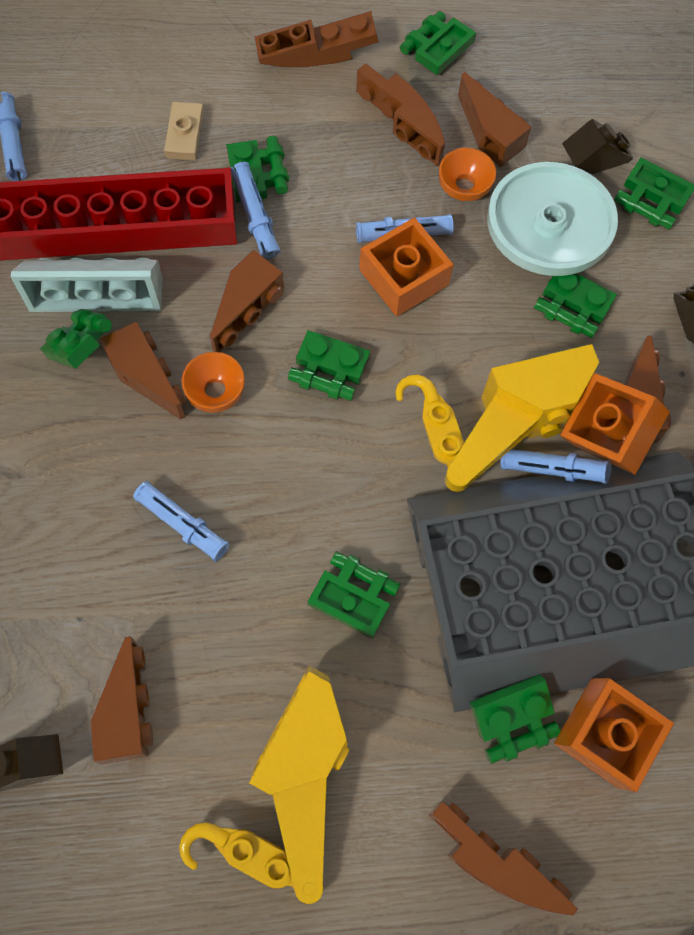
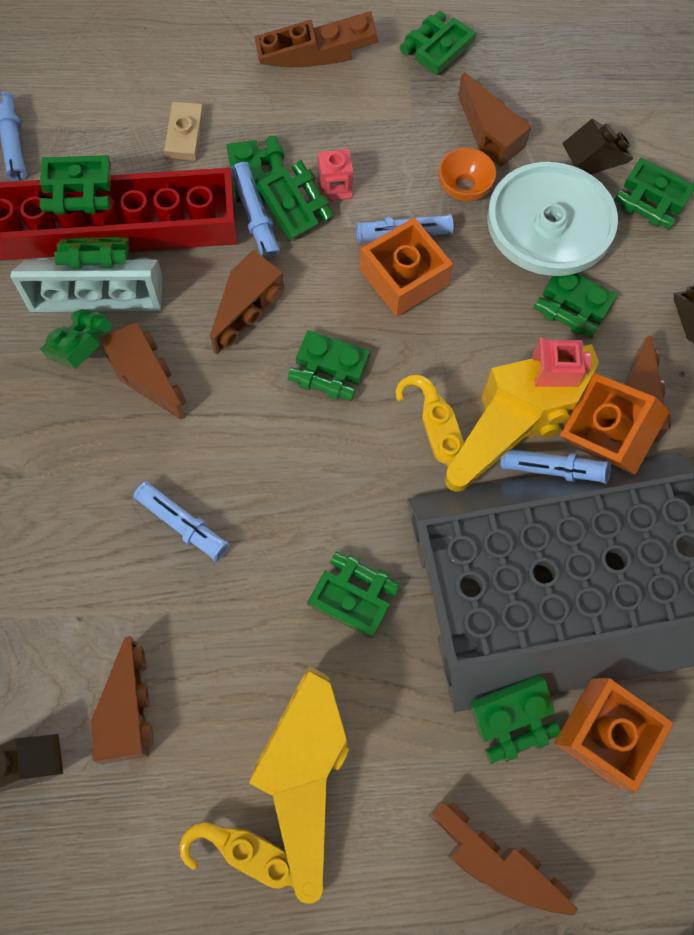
(75, 174): none -> green plate
(92, 250): none -> green plate
(208, 369): orange piece -> none
(289, 205): none -> green plate
(335, 167): none -> coral window
(411, 114): dark orange slope -> none
(561, 373): none -> coral window

